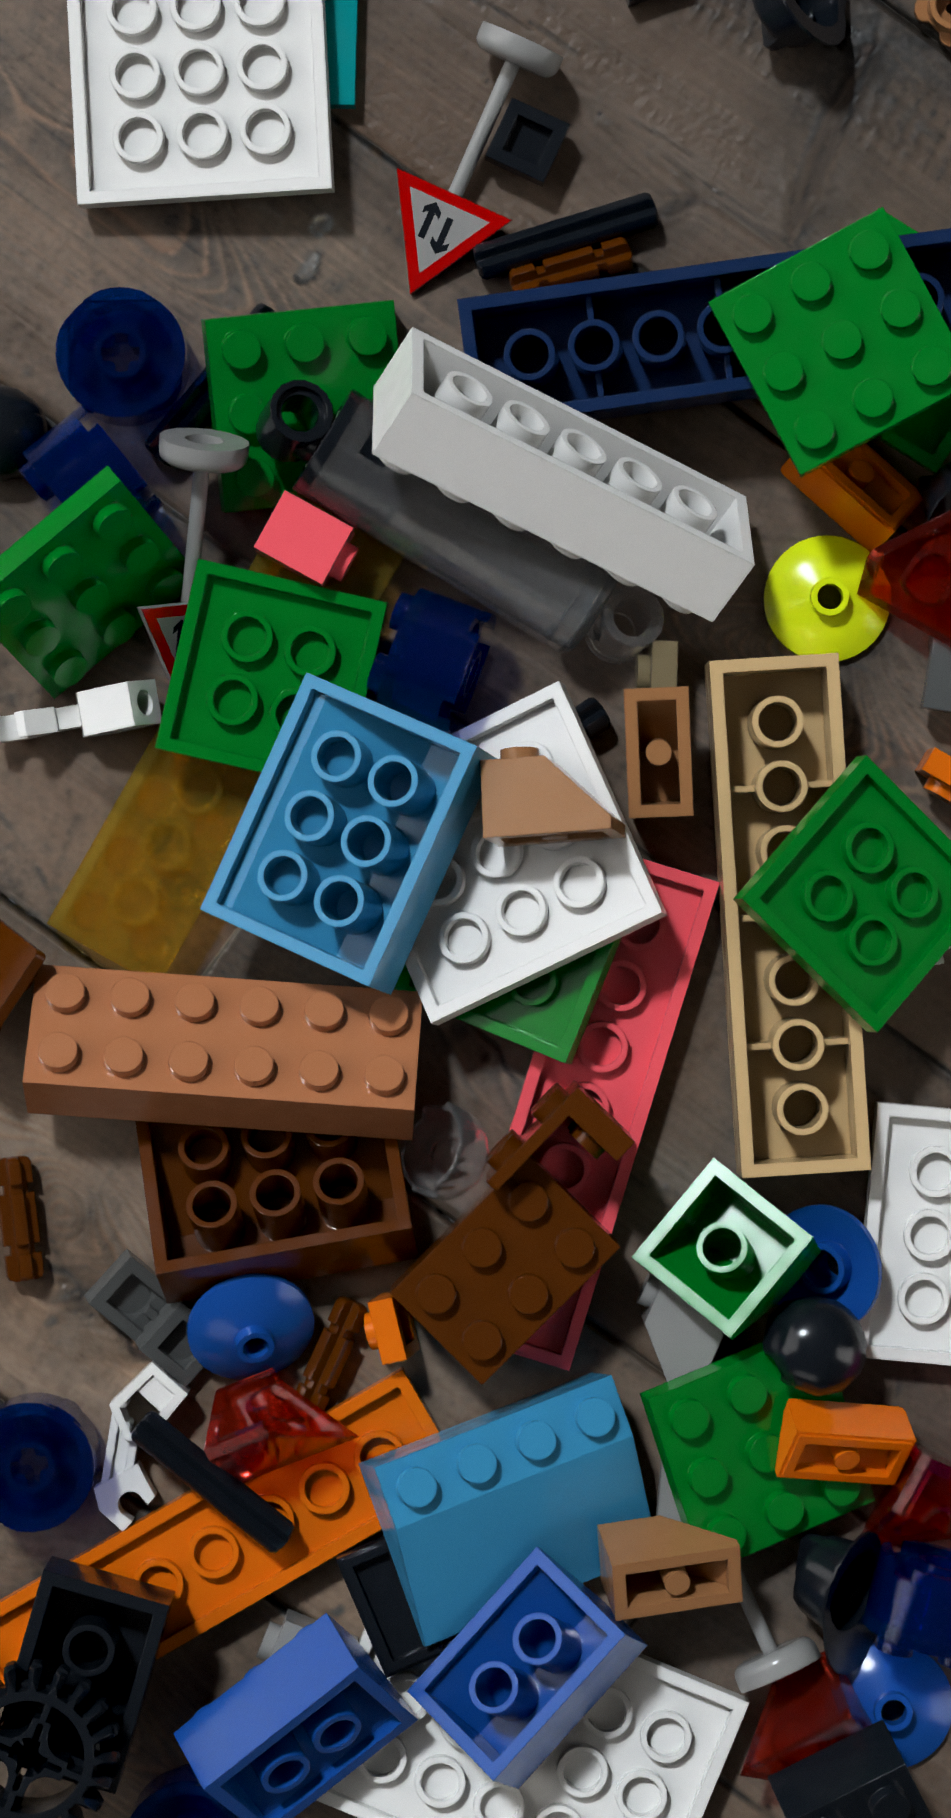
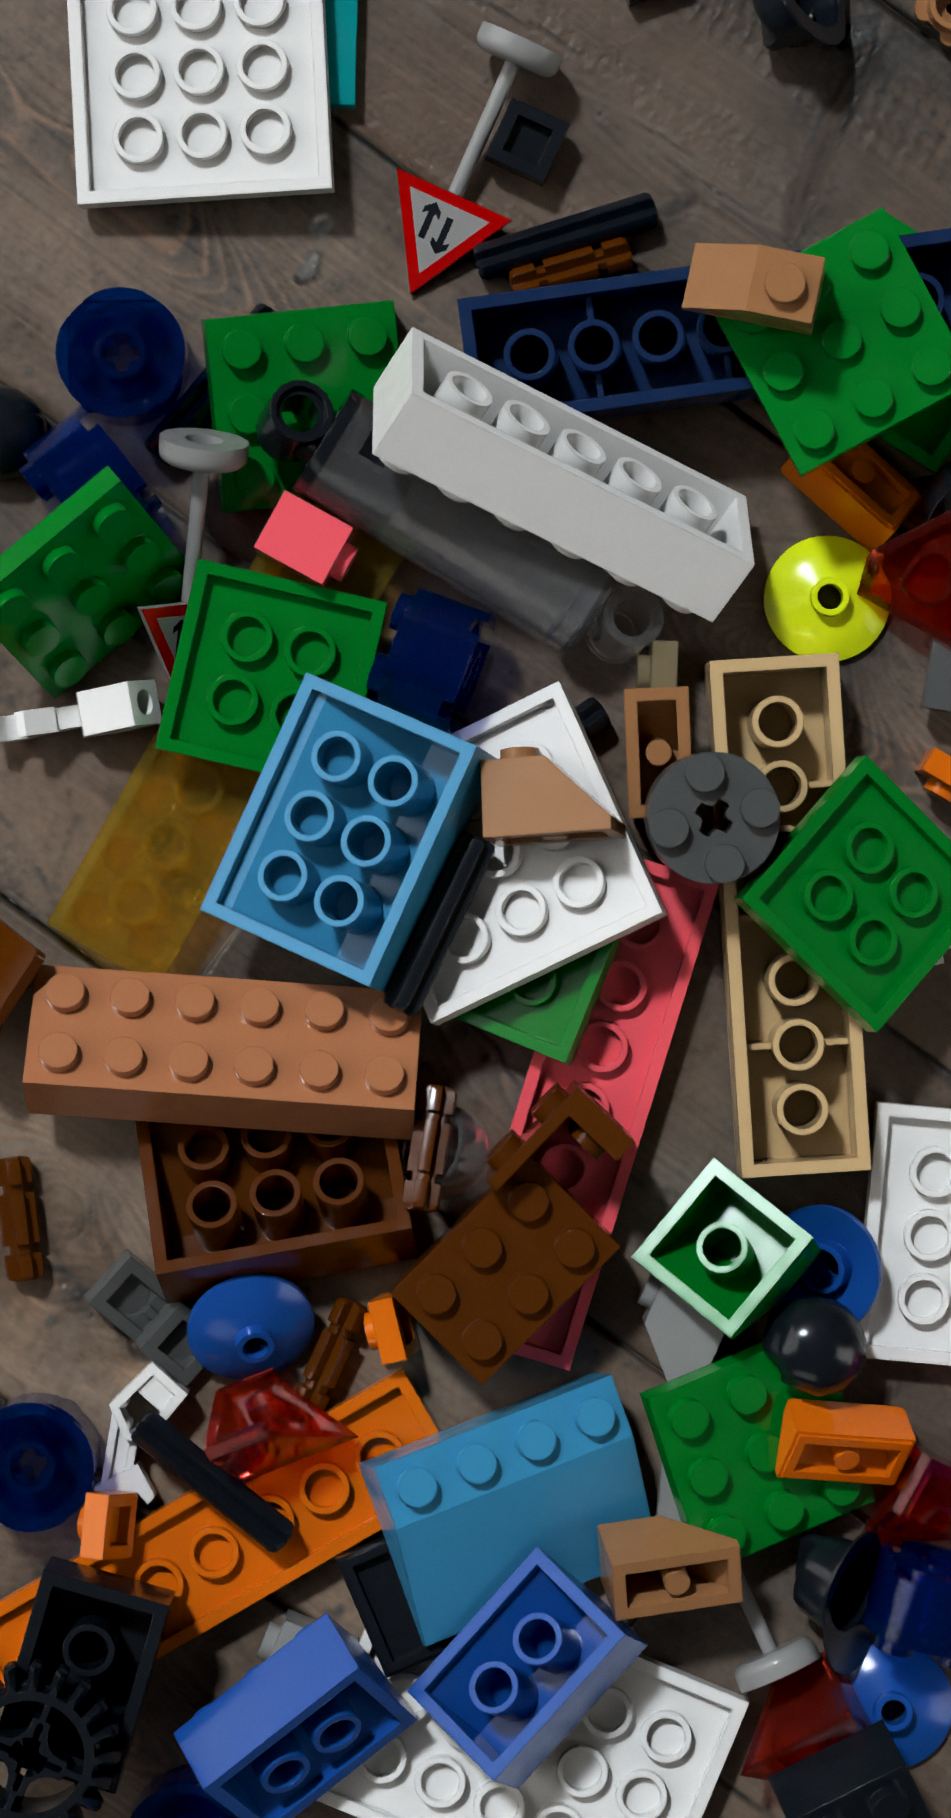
(107, 1524): none -> orange plate
(429, 1148): none -> reddish brown axle
(439, 924): none -> black axle
(748, 807): none -> dark grey brick
(755, 285): none -> medium nougat slope

